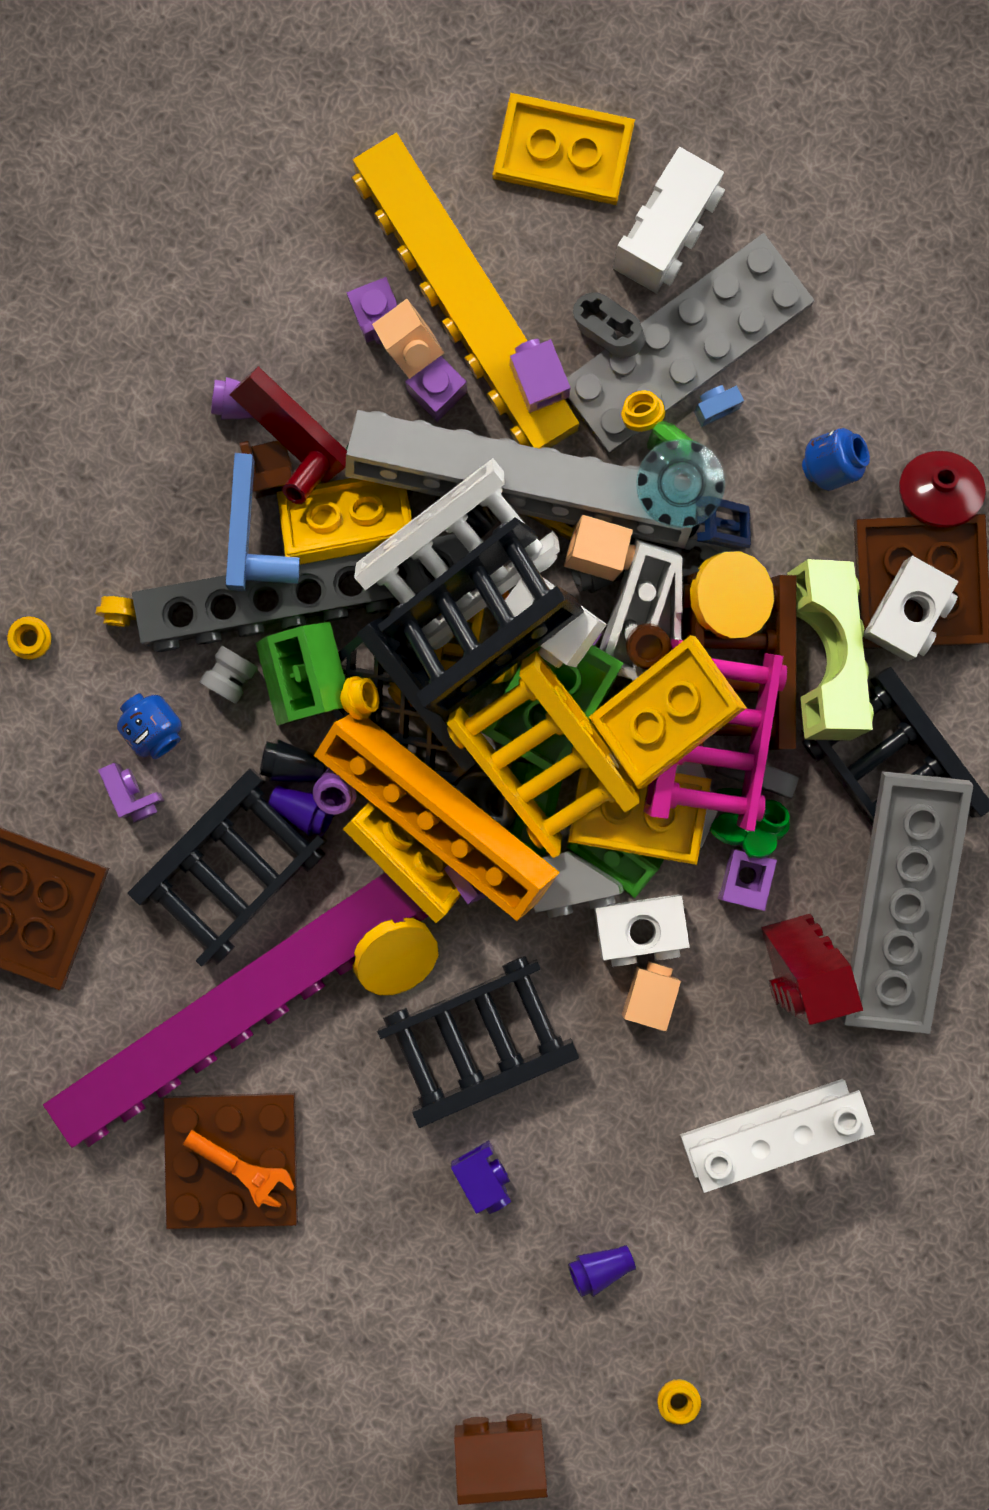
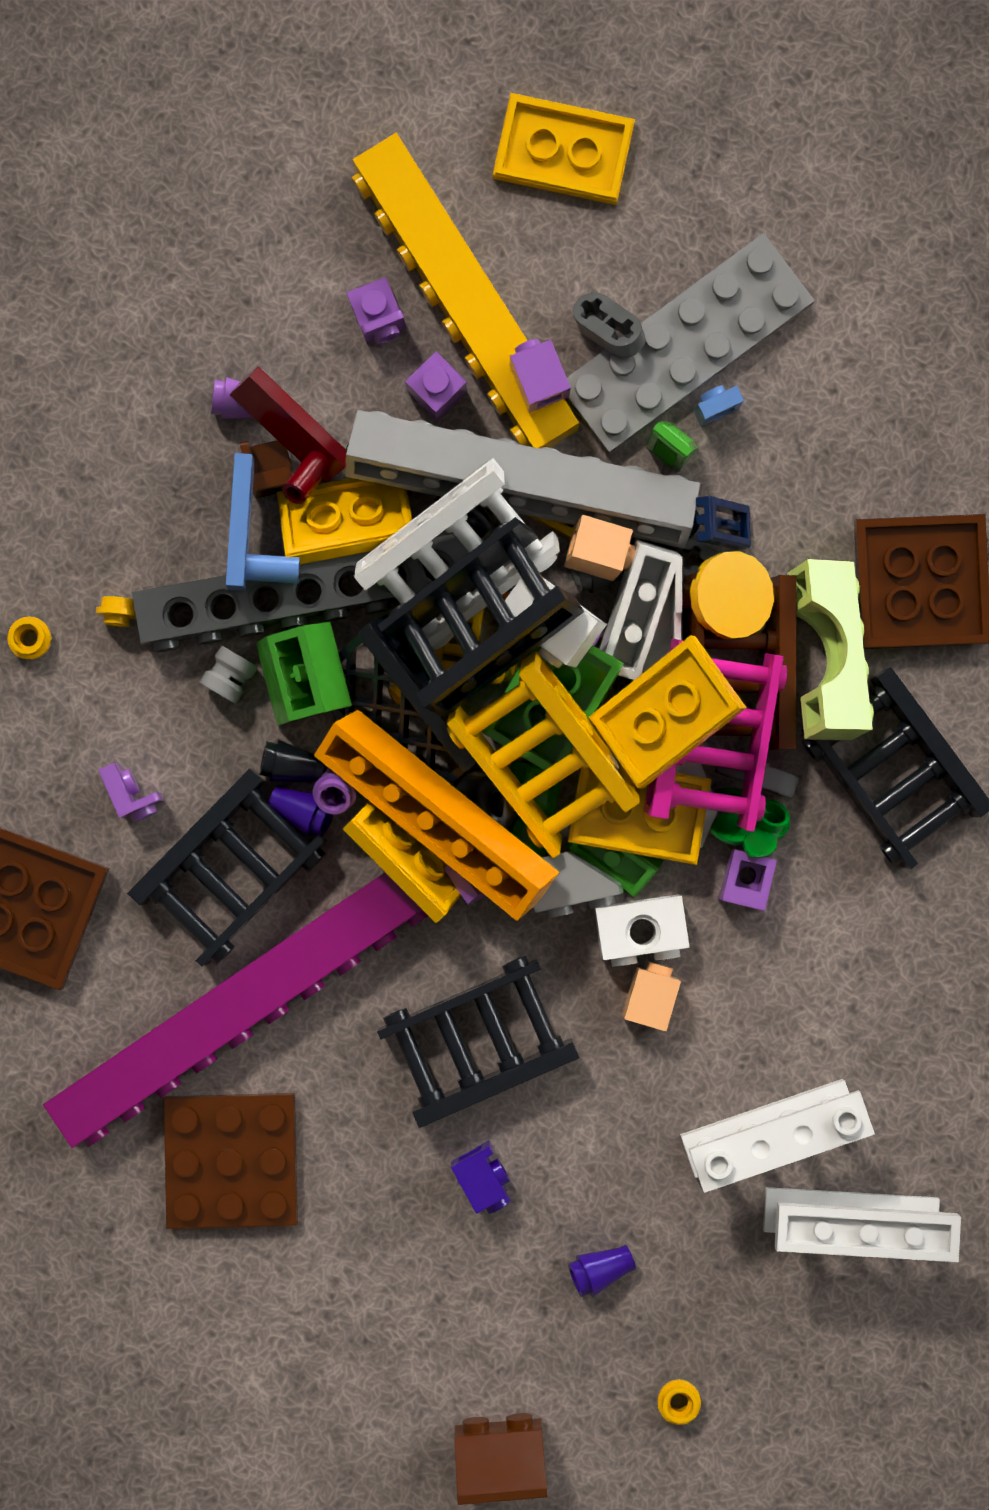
(149, 725): blue head -> none
(255, 1178): orange piece -> none
(359, 697): yellow plate -> none
(395, 956): yellow tile -> none
(408, 338): light nougat brick -> none
(642, 411): yellow plate -> none
(647, 645): reddish brown tile -> none
(657, 488): clear light blue dish -> none
(669, 221): white wedge -> none
(809, 974): dark red wedge -> none
(835, 459): blue head -> none
(861, 1224): none -> white fence
(890, 625): white brick -> none
(908, 899): light grey plate -> none
(938, 502): dark red dish -> none

